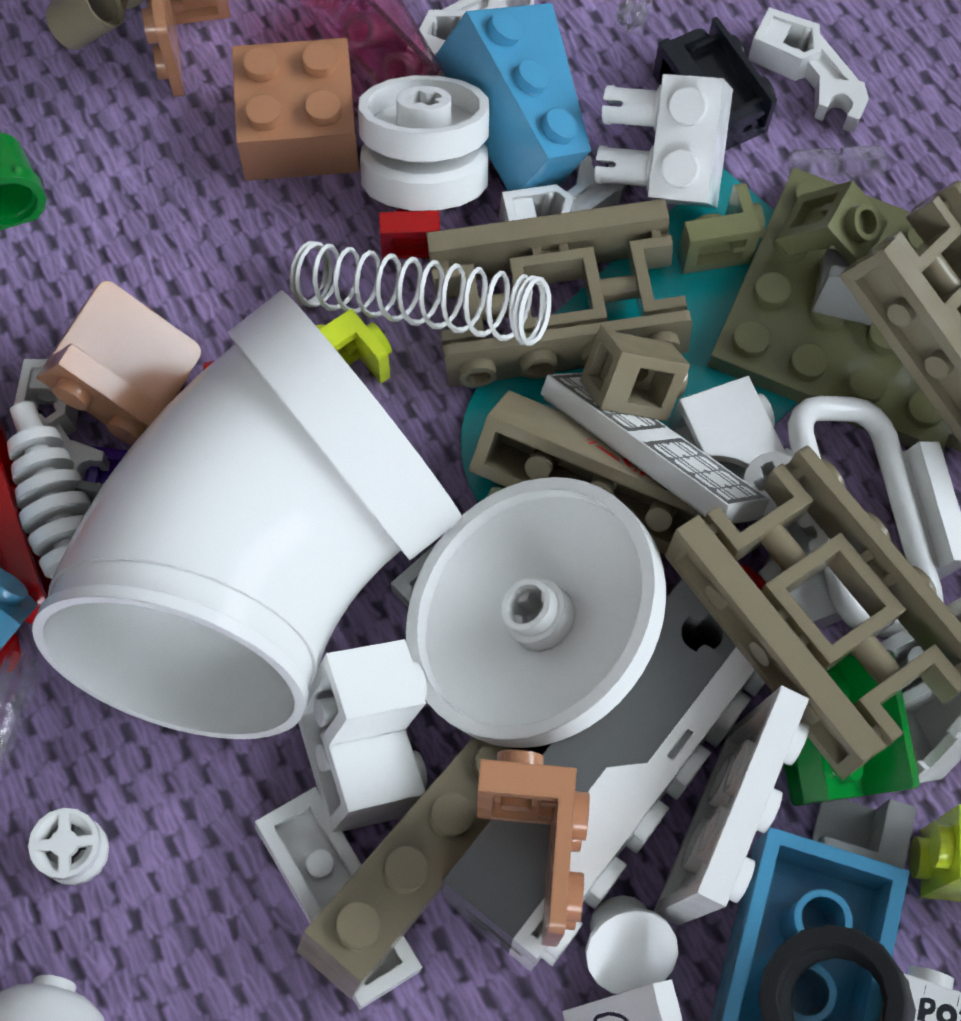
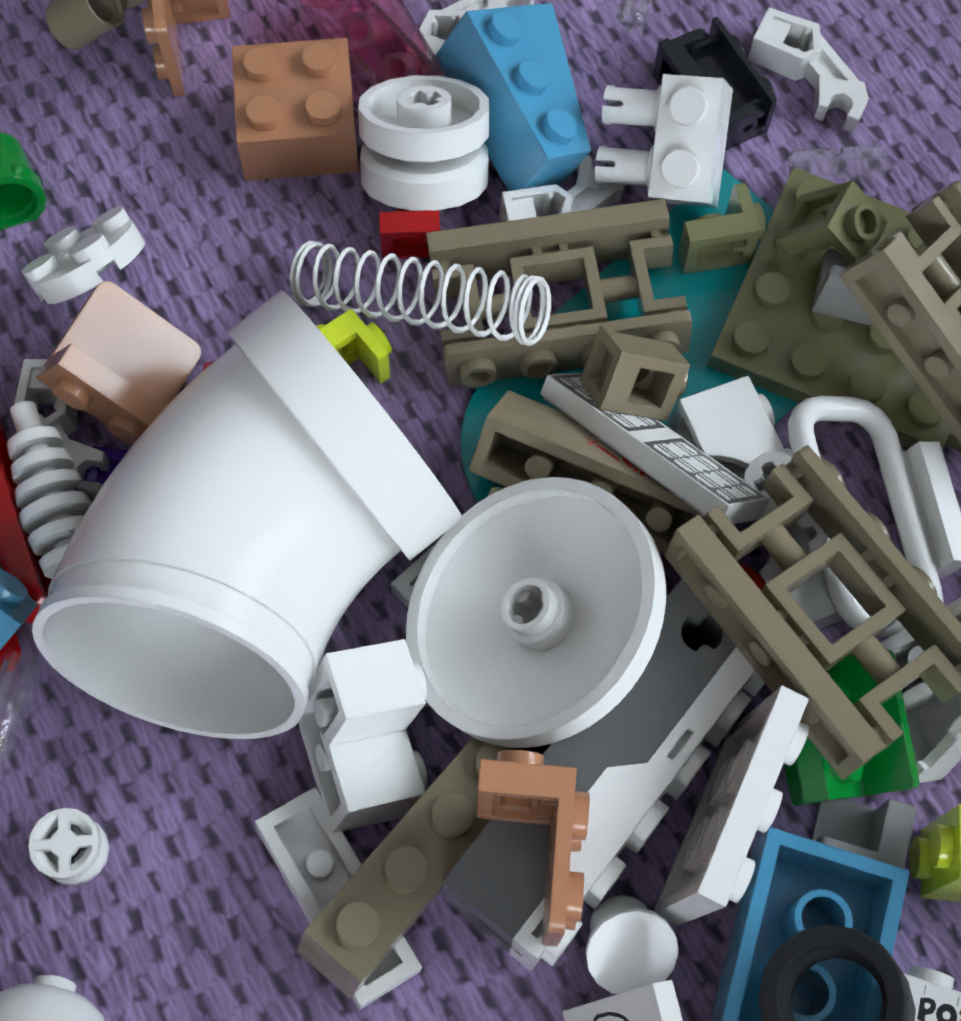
(79, 257): none -> white plate

